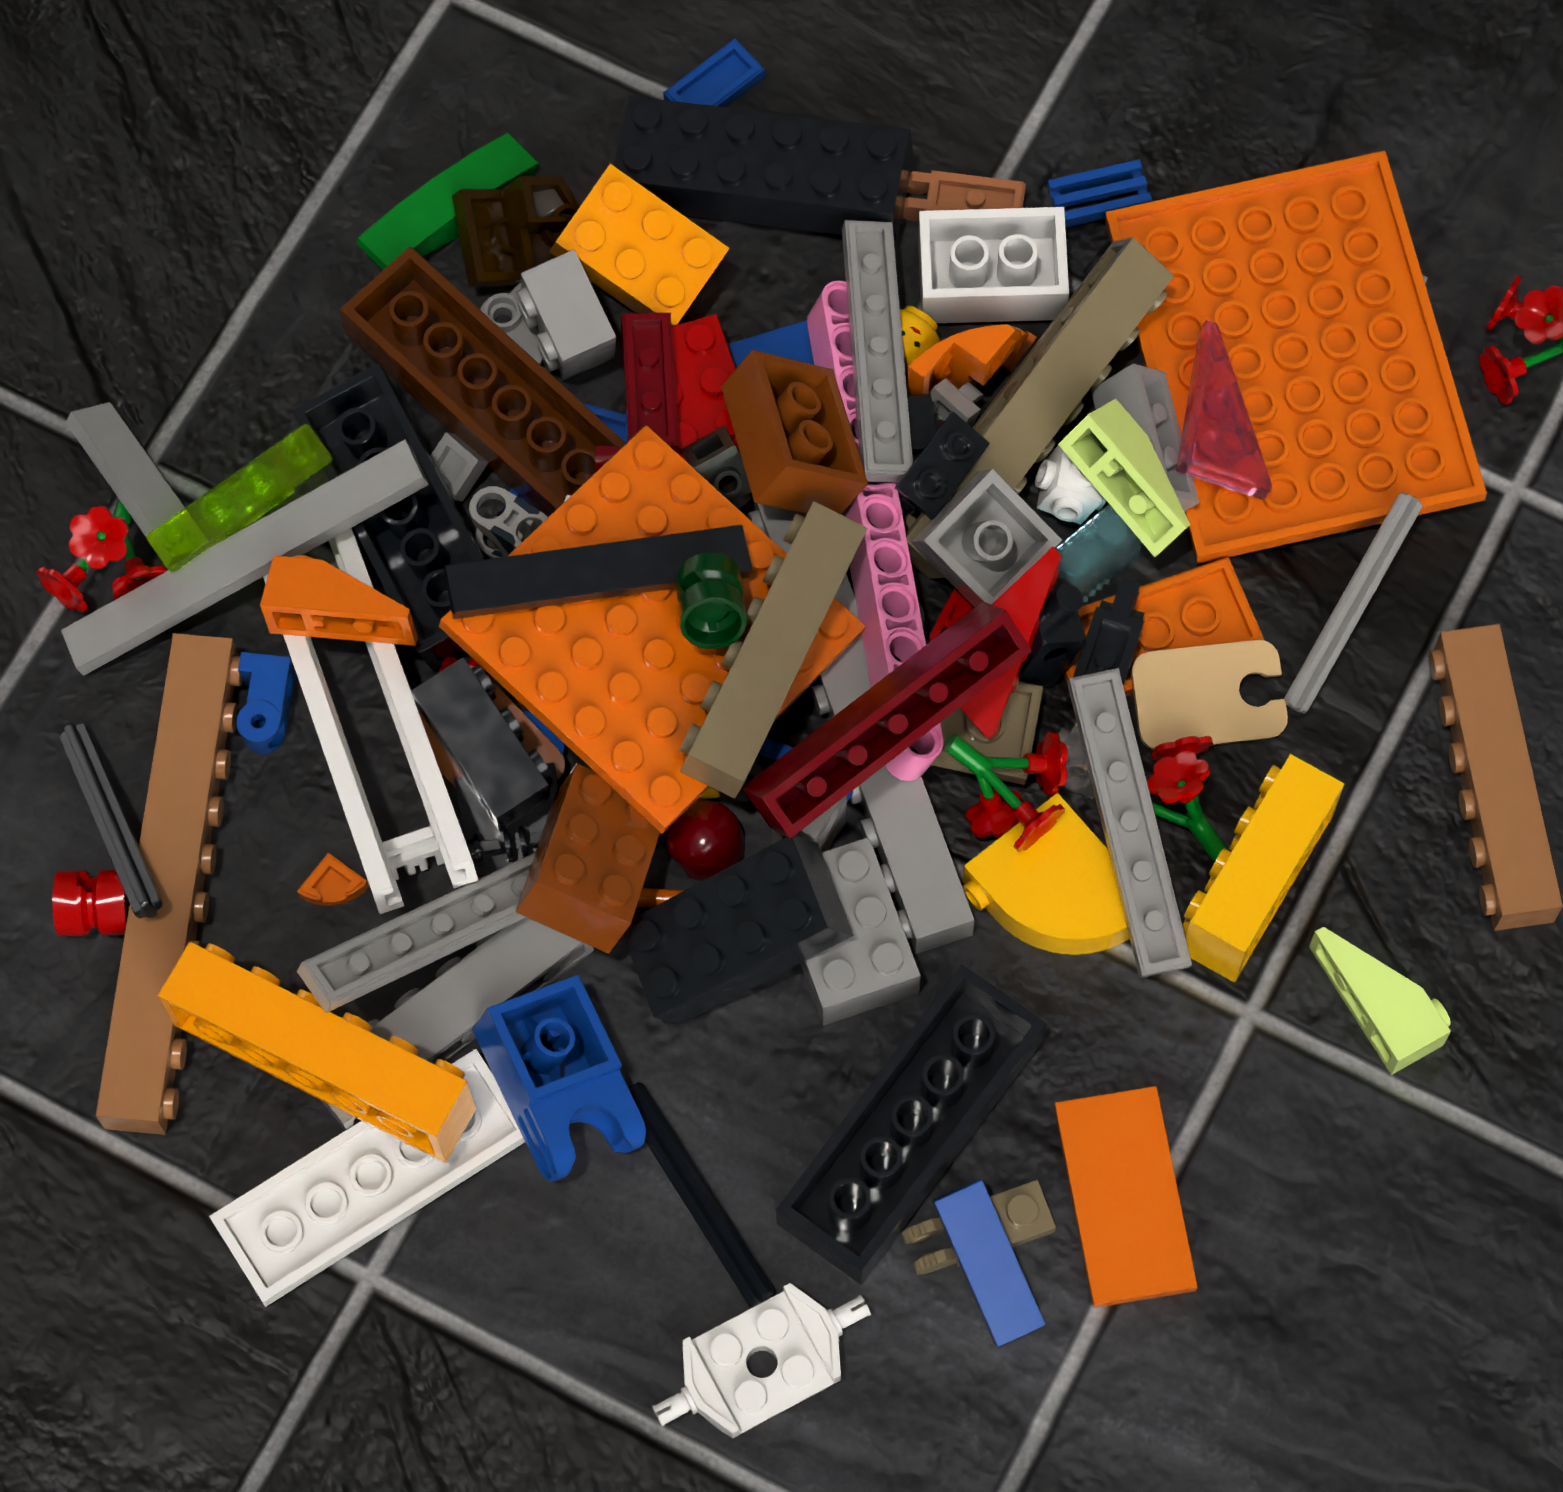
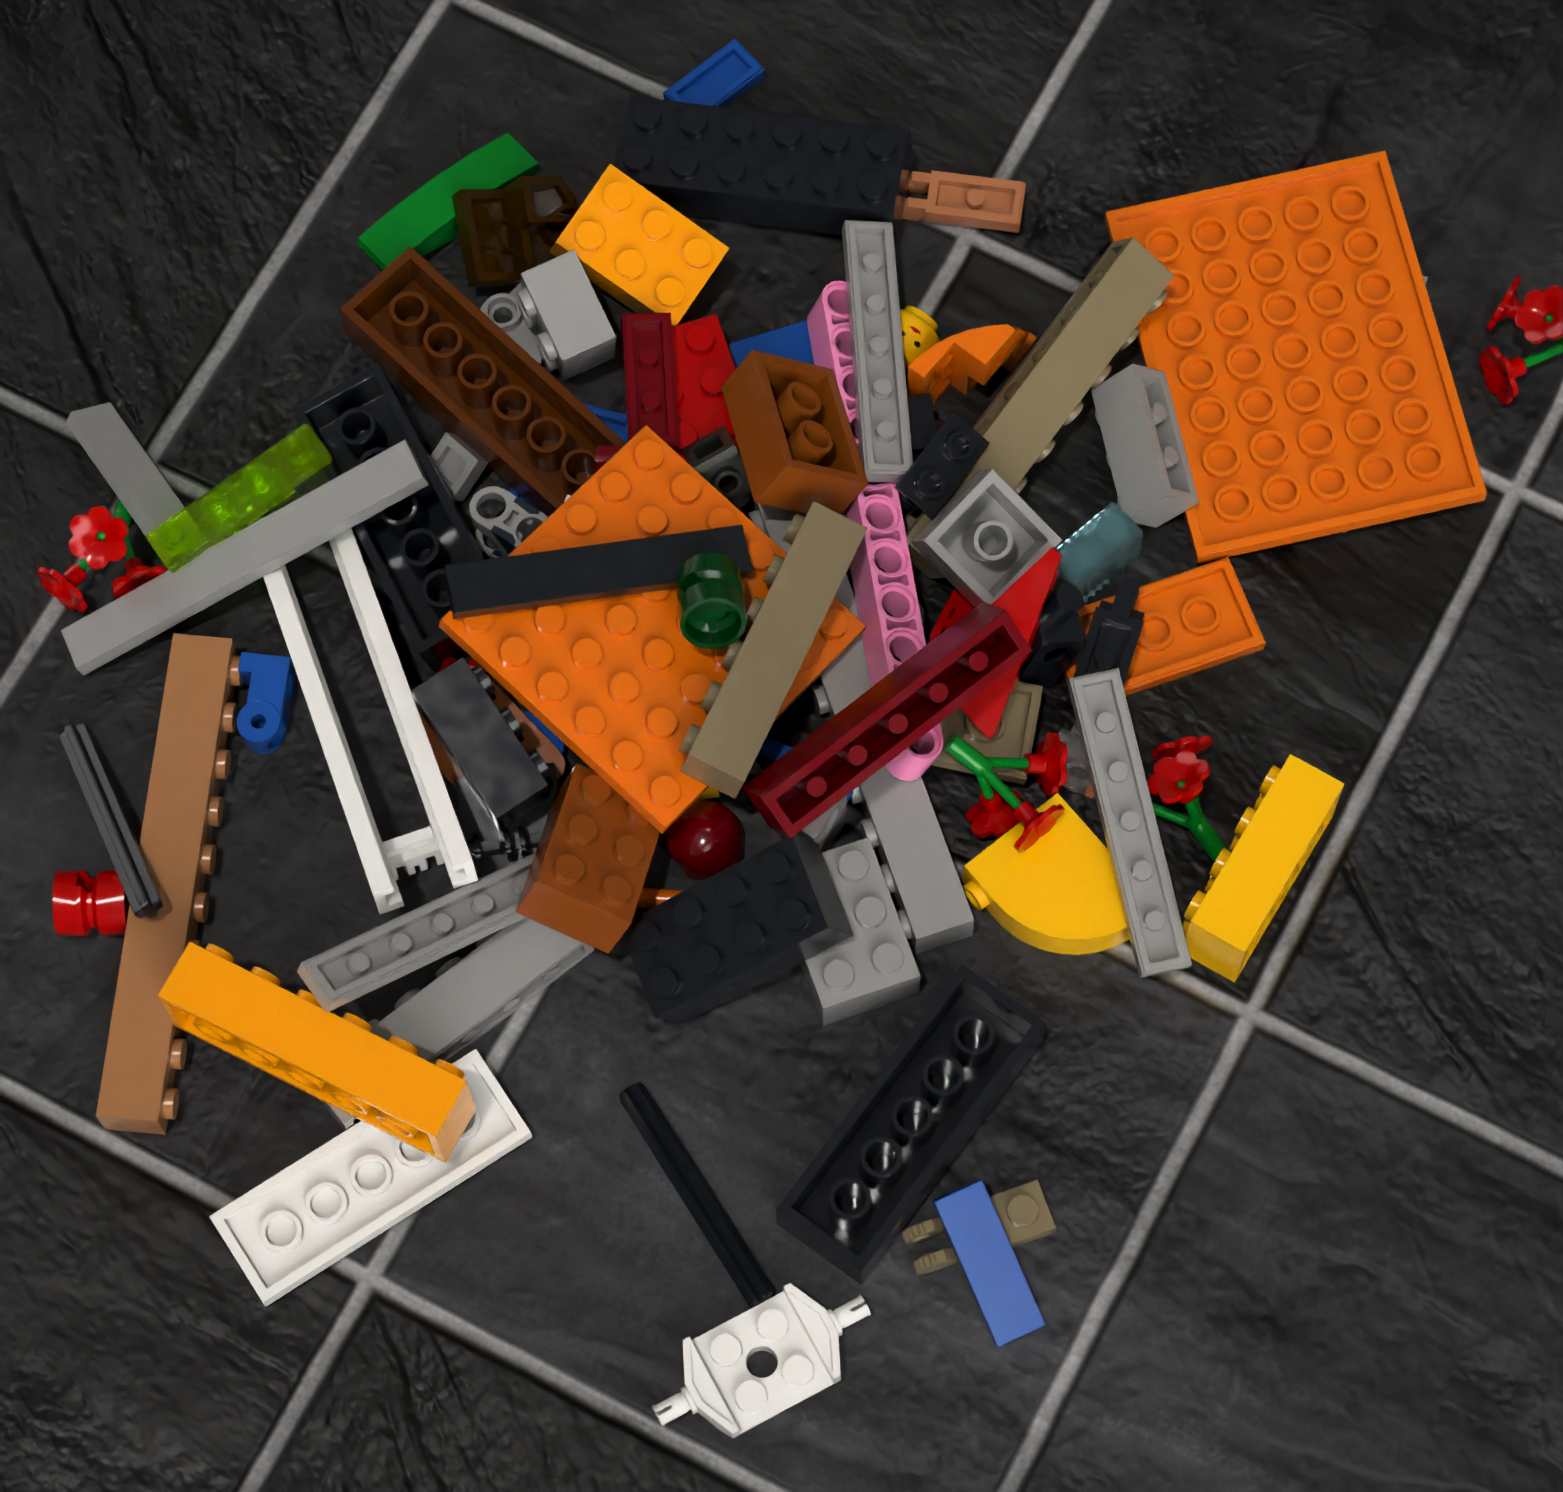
(324, 602): orange slope -> none
(332, 884): orange tile -> none
(558, 1072): blue brick -> none
(948, 398): light grey tile -> none
(993, 264): white brick -> none
(1066, 489): white brick -> none
(1098, 186): blue tile -> none
(1125, 1197): orange tile -> none
(1128, 474): yellowish green slope -> none
(1199, 694): tan piece -> none
(1217, 430): clear pink wing -> none
(1352, 603): light grey axle -> none
(1386, 1005): yellowish green slope -> none
(1495, 777): medium nougat brick -> none

